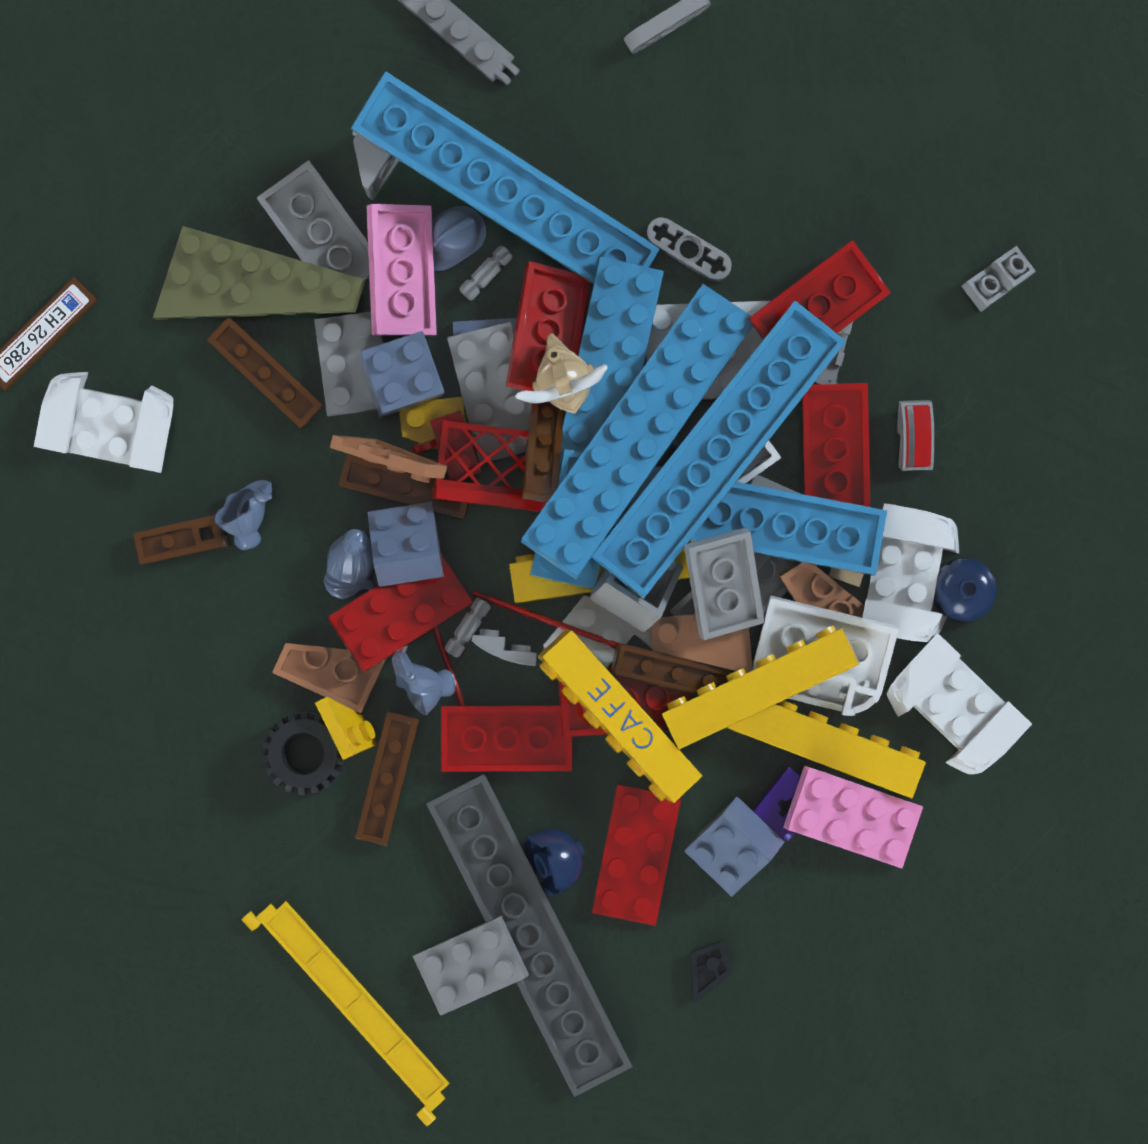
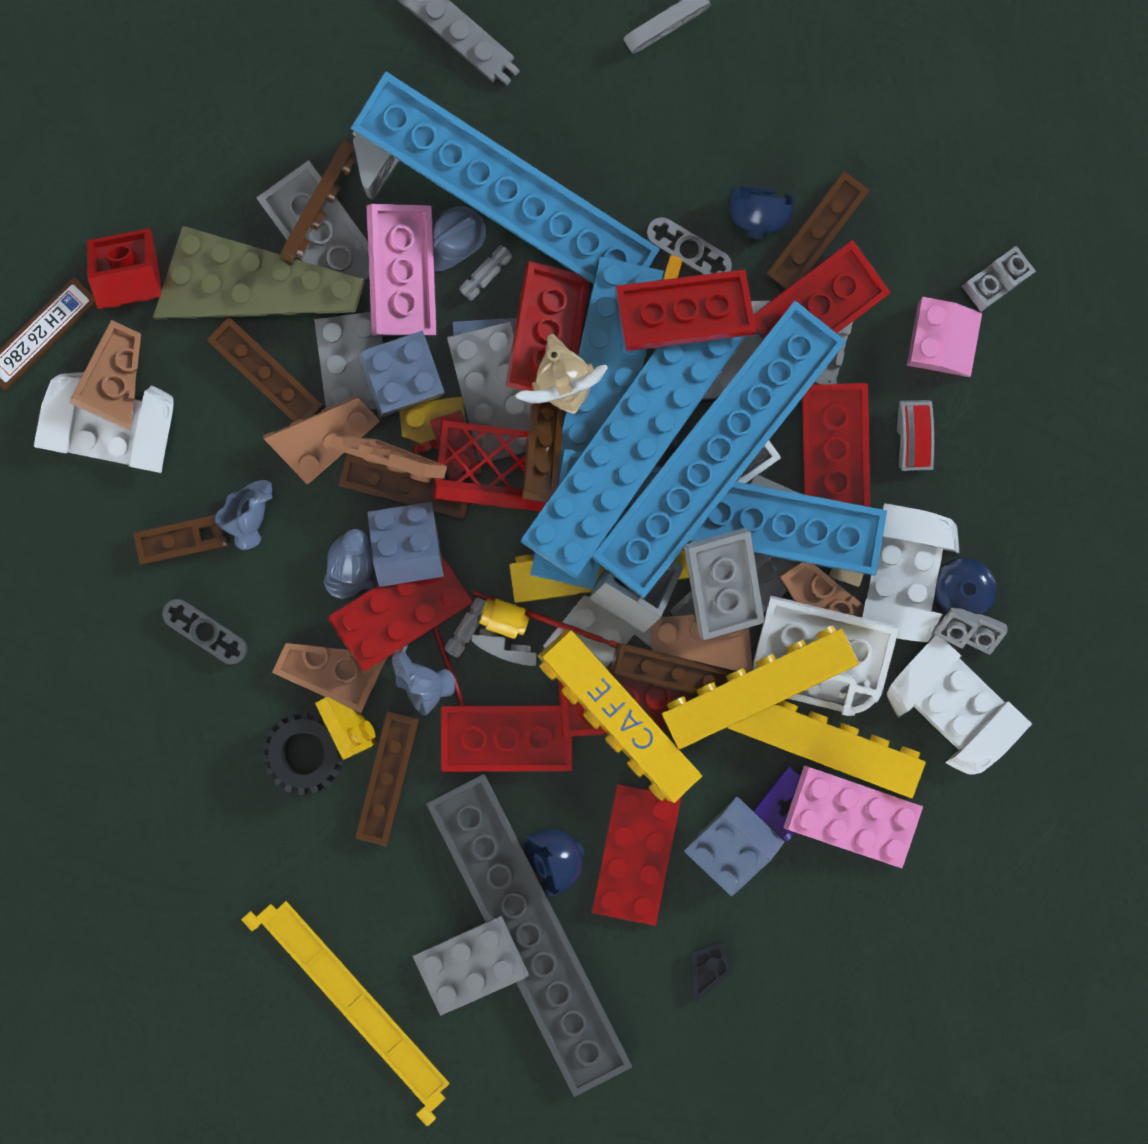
(110, 377): none -> nougat wing
(123, 268): none -> red slope
(180, 625): none -> dark grey beam
(308, 441): none -> nougat wing
(312, 215): none -> reddish brown plate
(504, 618): none -> yellow brick
(673, 267): none -> light orange tile
(685, 310): none -> red plate
(760, 210): none -> dark blue cylinder
(818, 231): none -> reddish brown plate
(944, 337): none -> bright pink slope
(972, 629): none -> light grey slope

